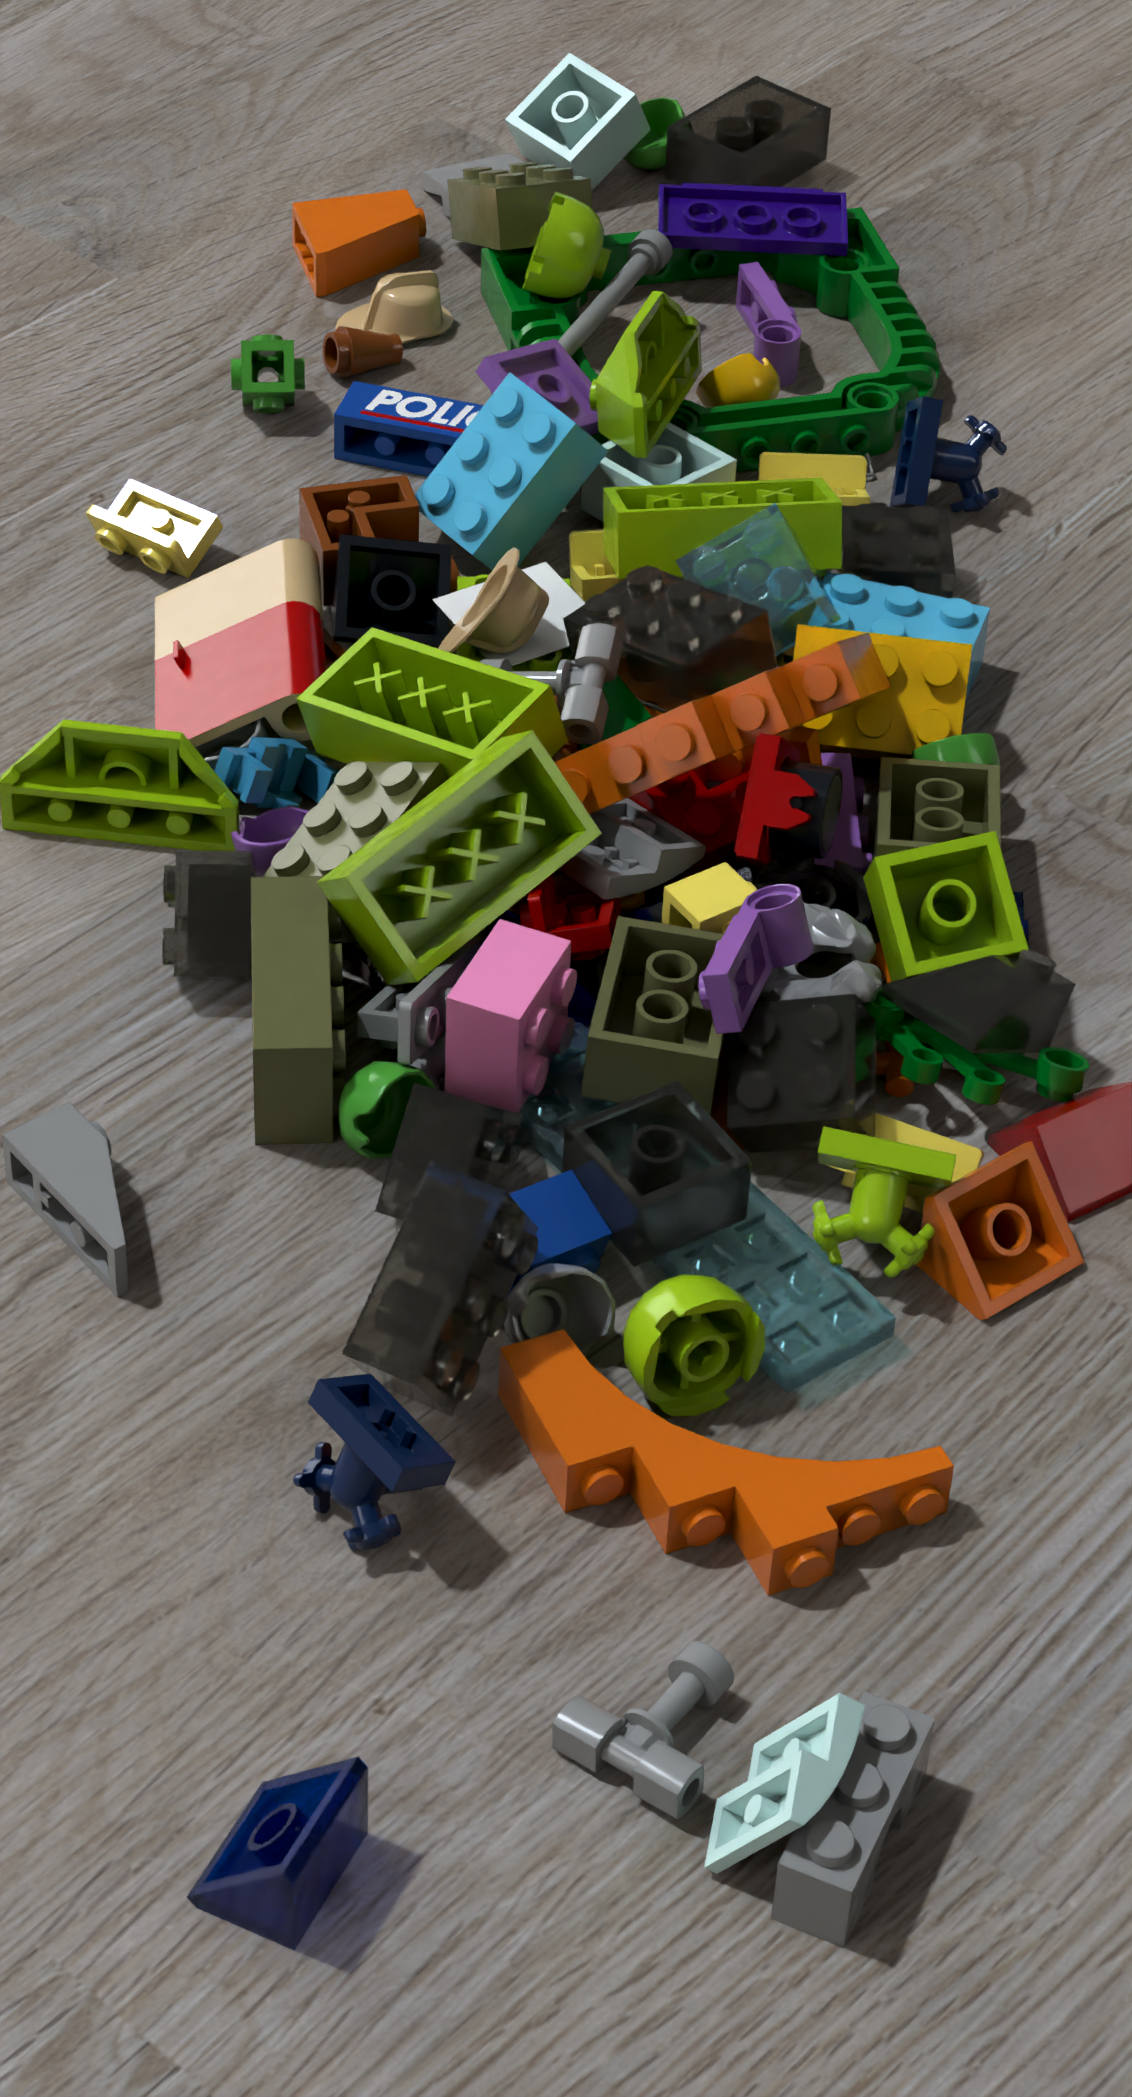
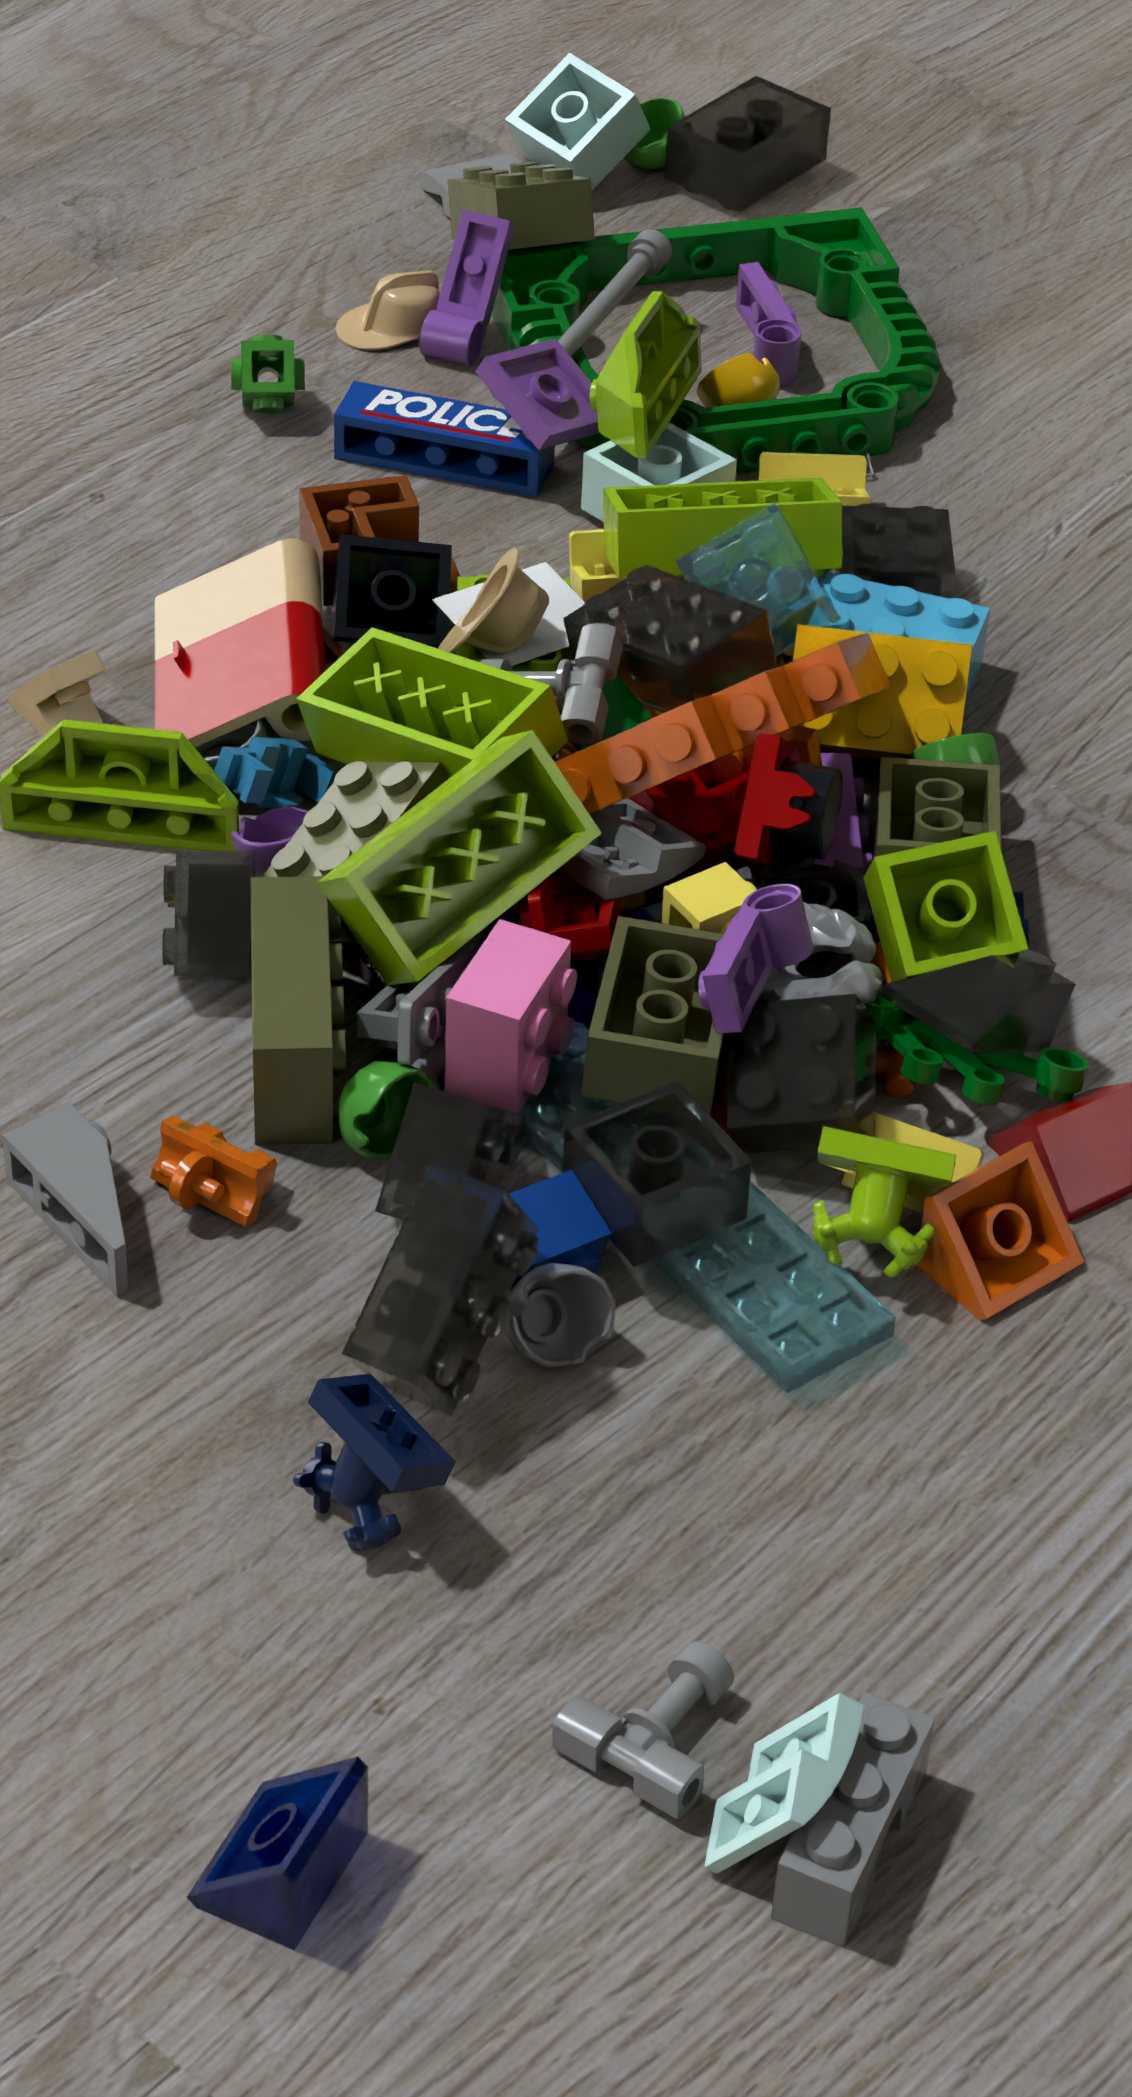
(60, 694): none -> tan slope
(155, 528): light yellow bracket -> none
(209, 1171): none -> orange hips
(355, 237): orange slope -> none
(358, 351): dark orange cone -> none
(468, 290): none -> medium lavender plate
(508, 474): medium azure brick -> none
(566, 250): lime cylinder -> none
(692, 1343): lime cylinder -> none
(694, 1489): orange arch -> none
(753, 218): dark purple piece -> none
(929, 457): dark blue piece -> none

